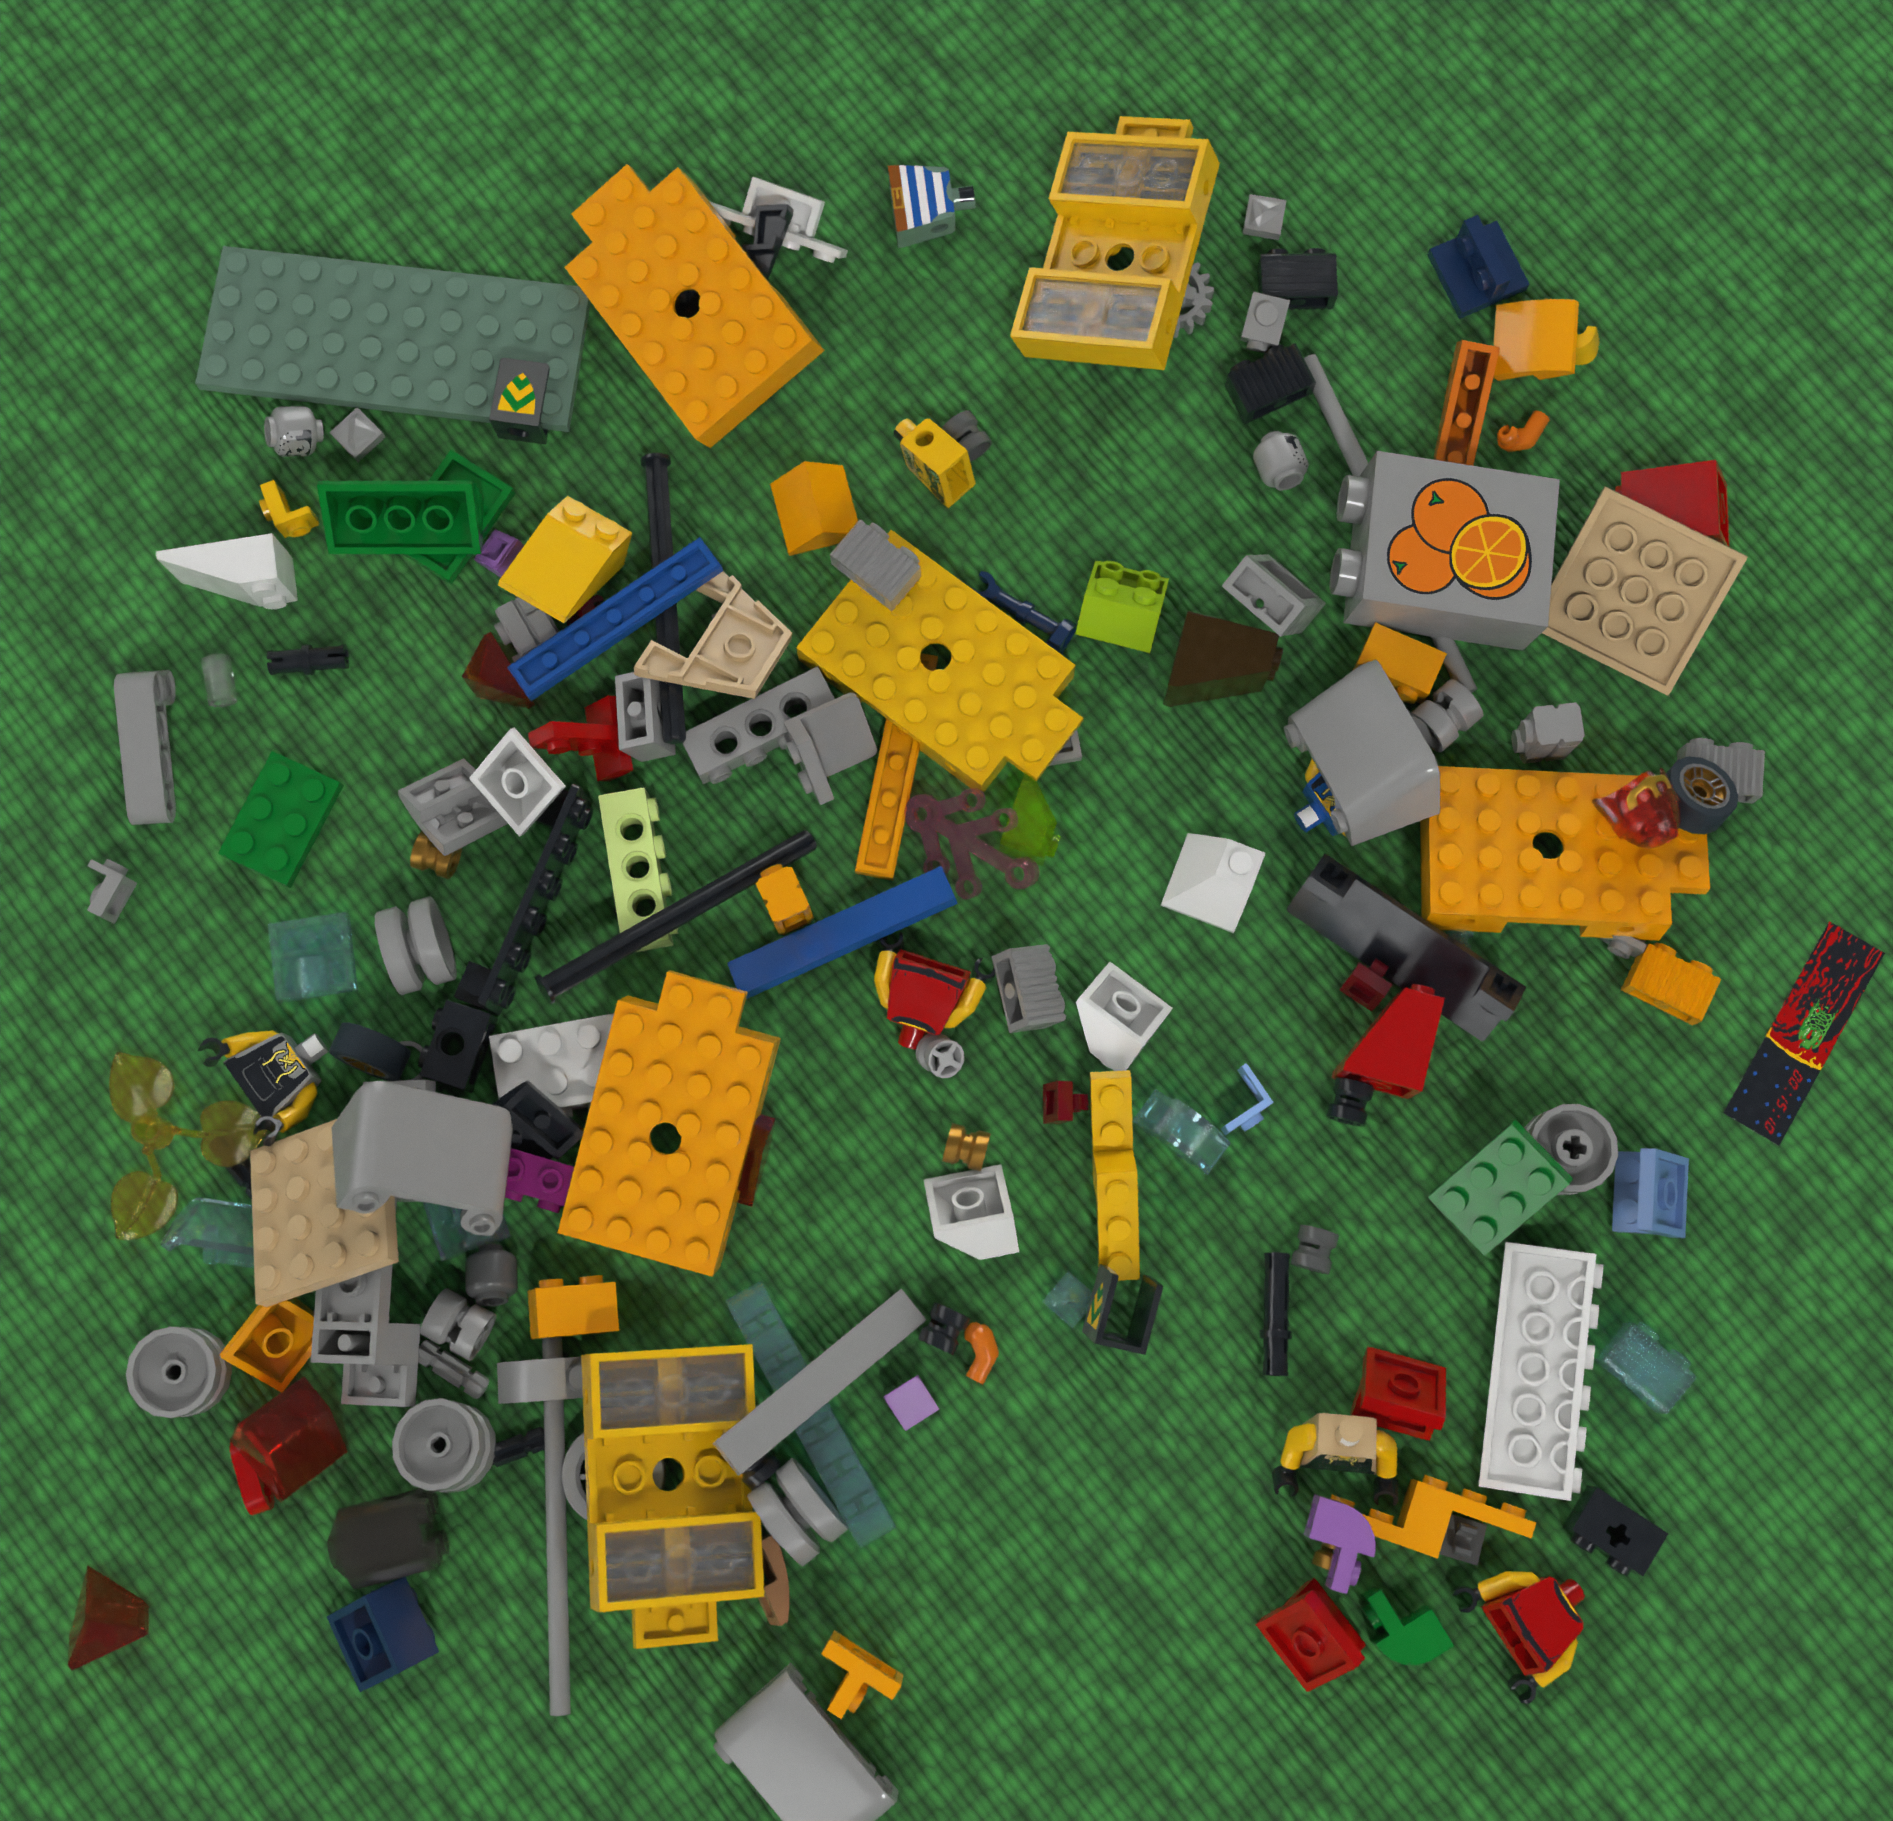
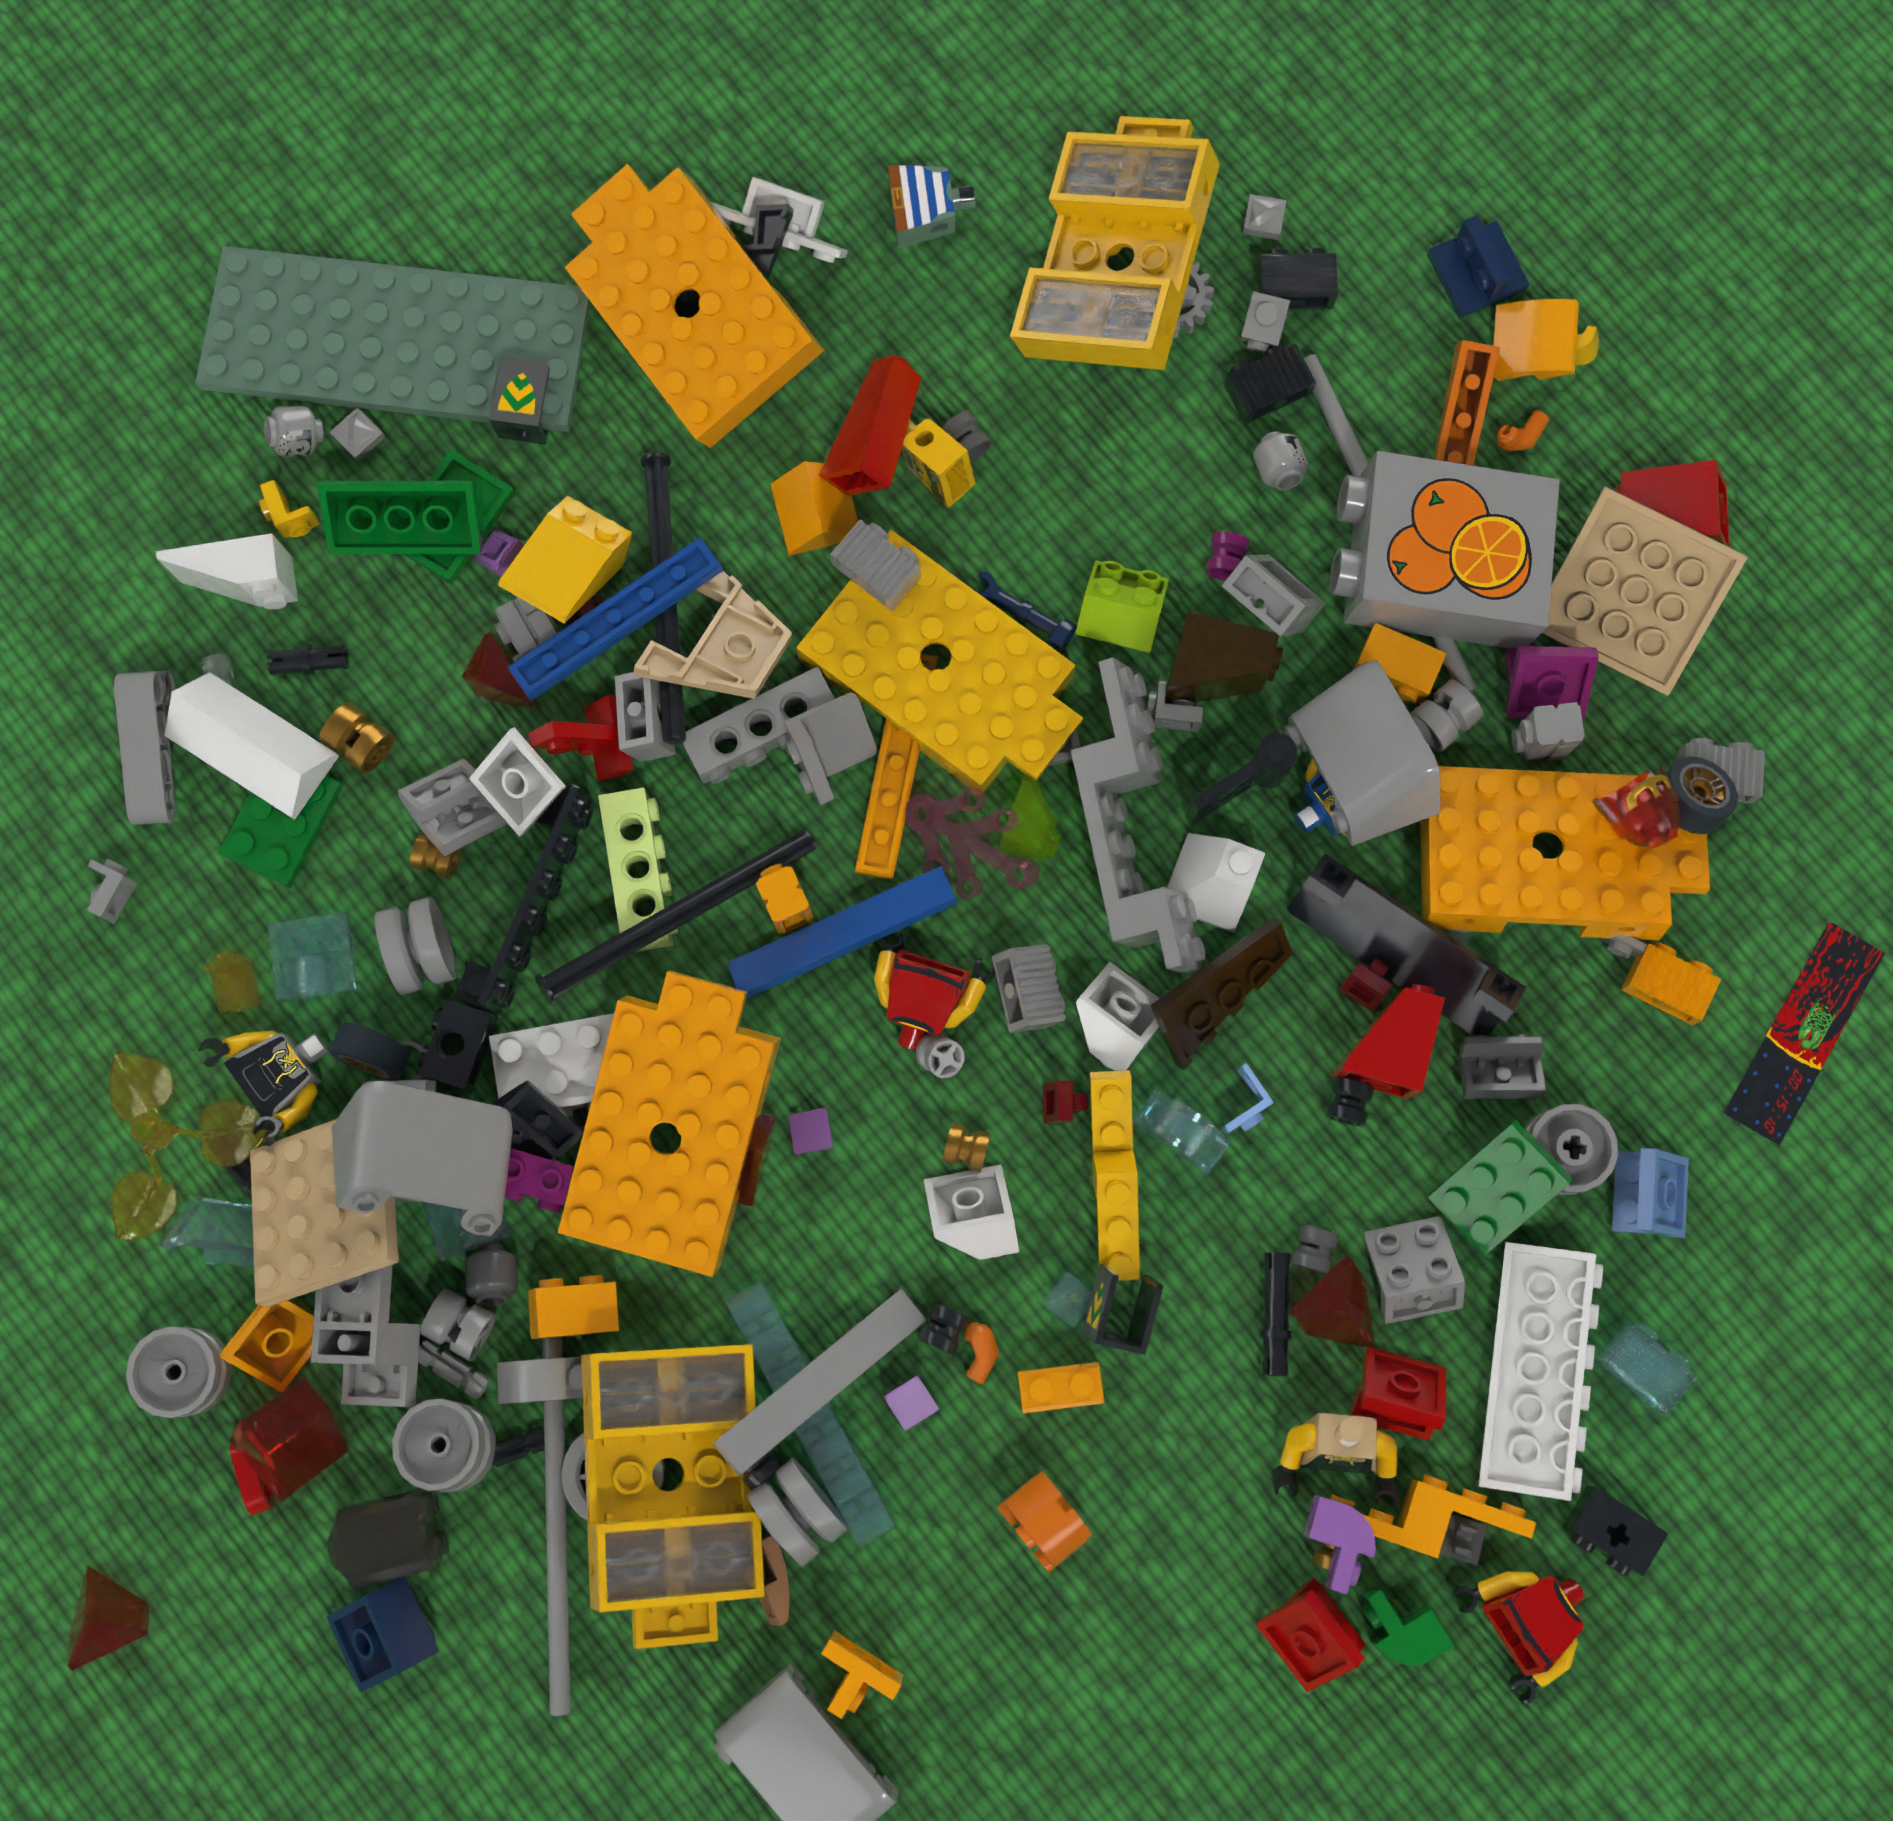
(233, 982): none -> clear yellow bracket
(247, 743): none -> white slope
(351, 734): none -> pearl gold wheel
(811, 1131): none -> medium lavender slope
(874, 429): none -> red slope
(1045, 1521): none -> orange brick
(1060, 1387): none -> light orange brick
(1103, 773): none -> light grey bracket
(1177, 715): none -> light grey bracket
(1218, 989): none -> dark brown wing
(1227, 554): none -> magenta wheel
(1267, 769): none -> black piece
(1337, 1307): none -> clear red slope
(1415, 1269): none -> light grey bracket
(1502, 1067): none -> dark grey bracket
(1548, 677): none -> magenta bracket

